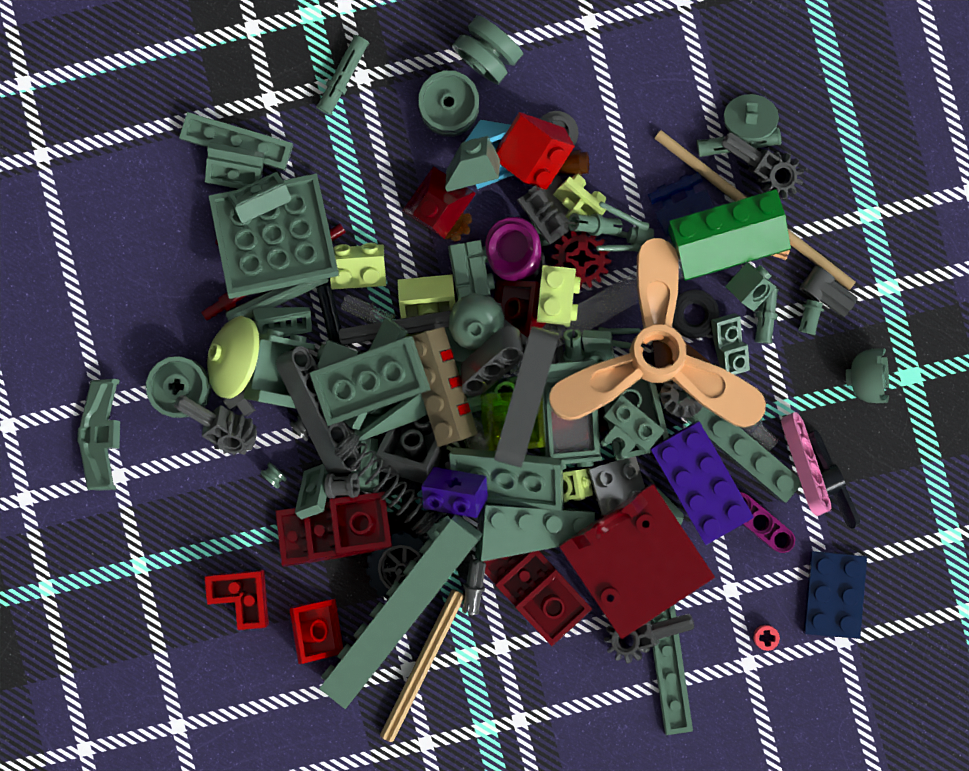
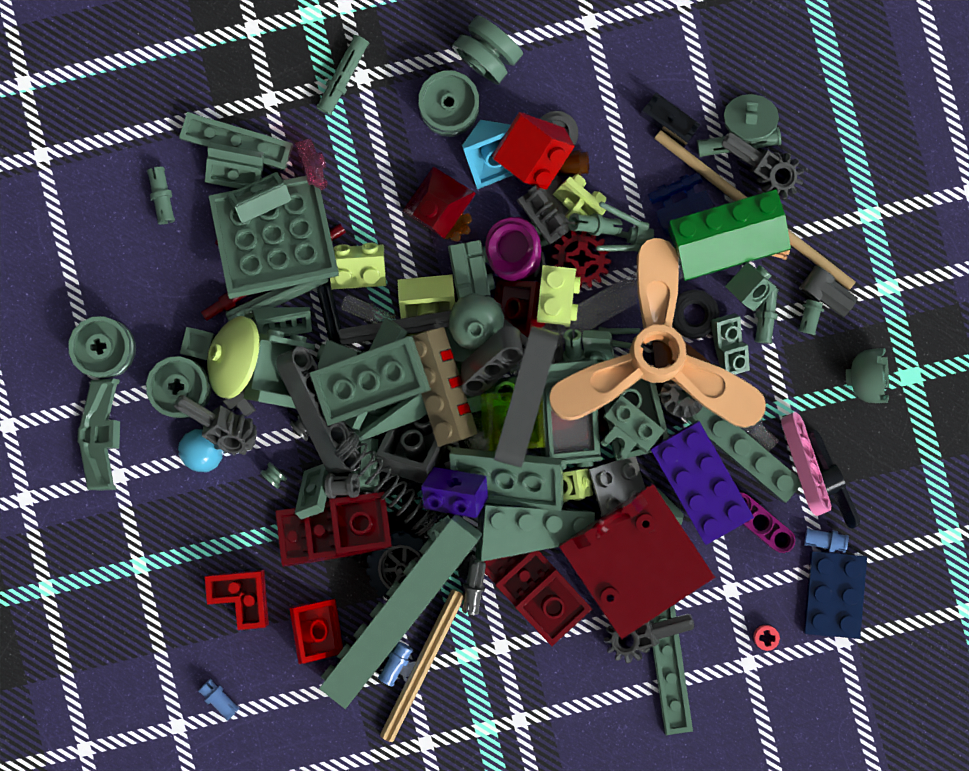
(86, 342): none -> sand green wheel
(161, 195): none -> sand green pin
(196, 343): none -> sand green plate
(198, 452): none -> medium azure hair
(215, 695): none -> medium blue pin
(311, 163): none -> clear pink piece
(394, 665): none -> medium blue pin
(473, 164): sand green slope -> none
(670, 119): none -> black hinge
(831, 541): none -> medium blue pin

